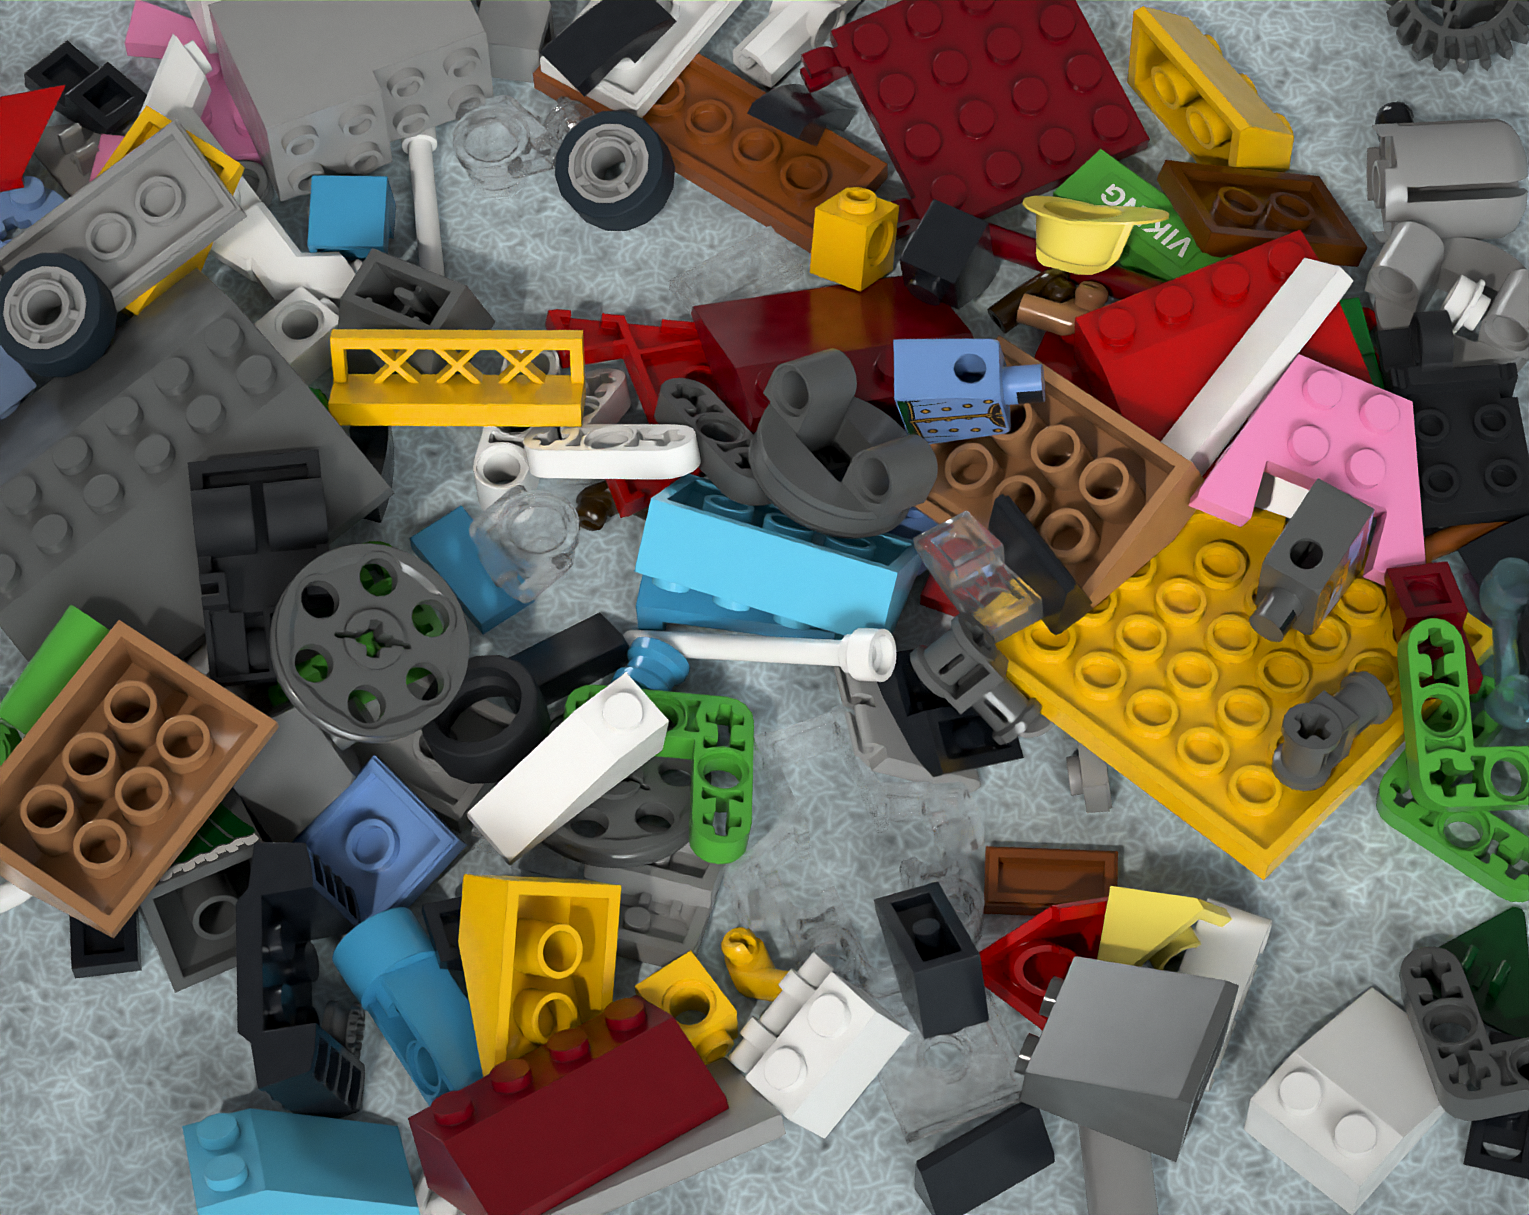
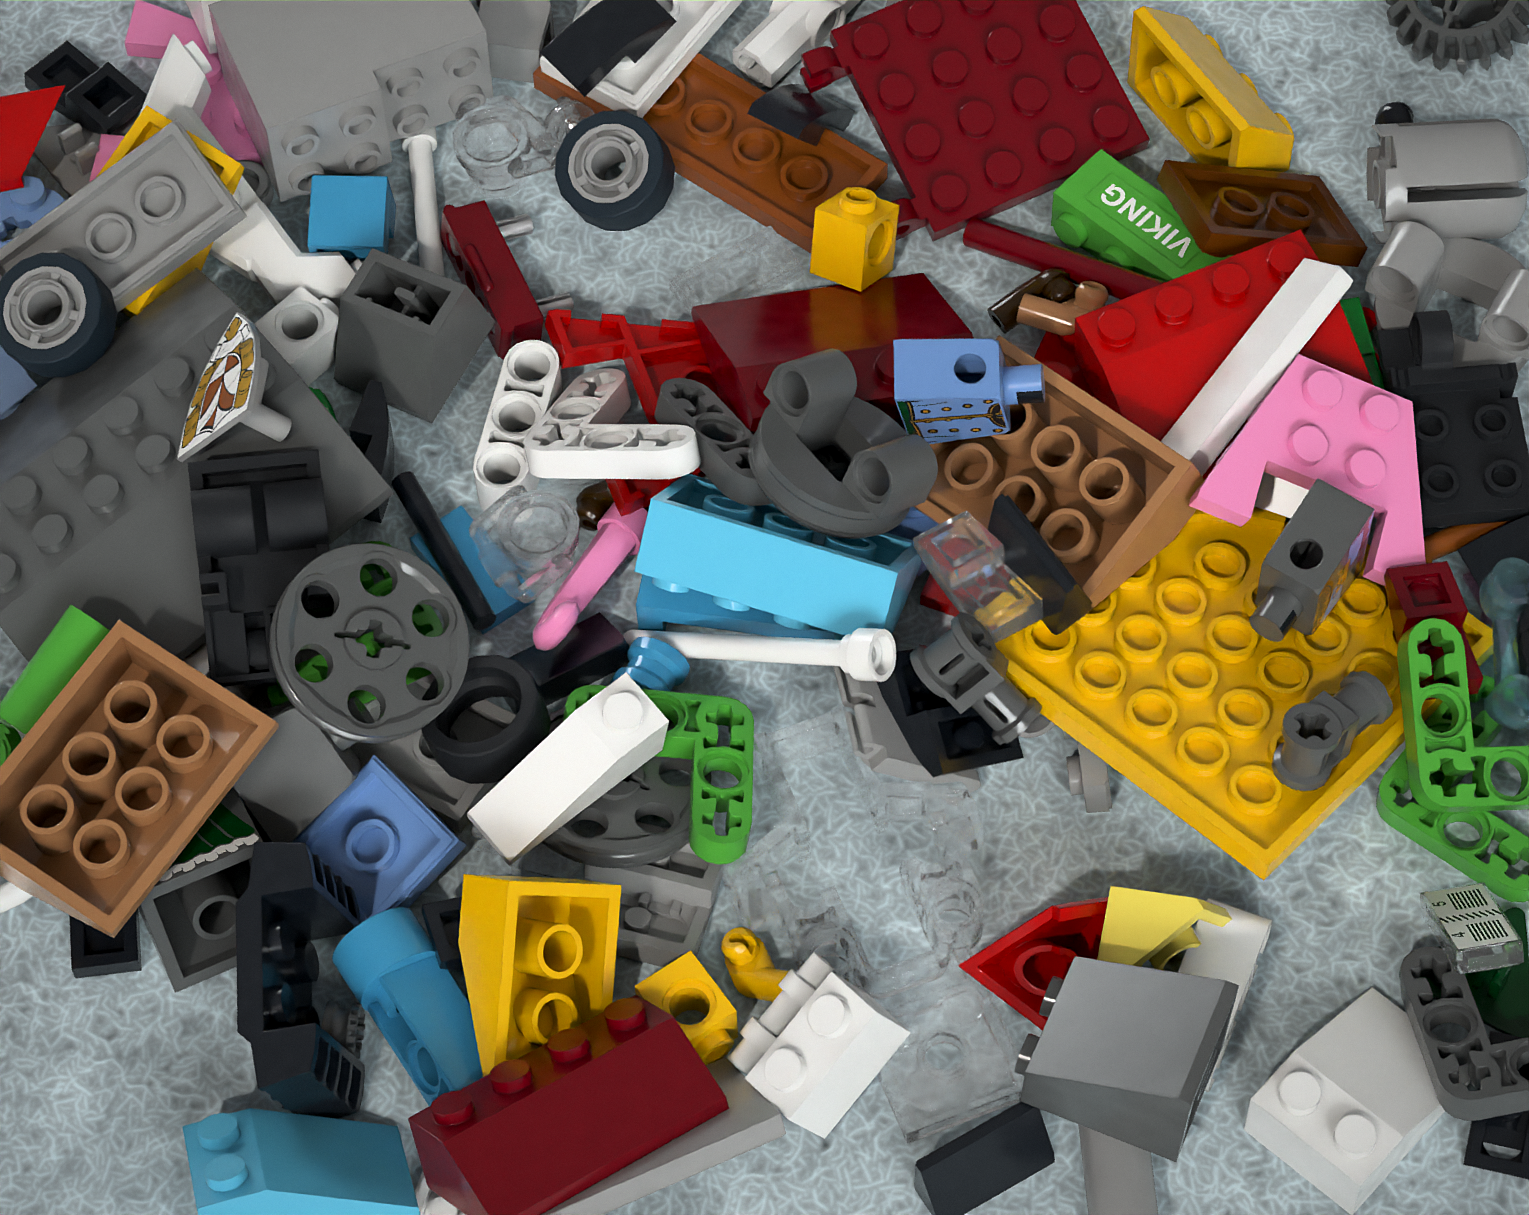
(231, 392): none -> shield
(443, 551): none -> black bar
(452, 397): yellow fence -> none
(491, 273): none -> dark red piece
(613, 544): none -> bright pink plant
(933, 960): black slope -> none
(948, 257): black slope -> none
(1036, 878): dark orange tile -> none
(1084, 235): light yellow piece -> none
(1466, 303): white plate -> none
(1471, 928): none -> tile

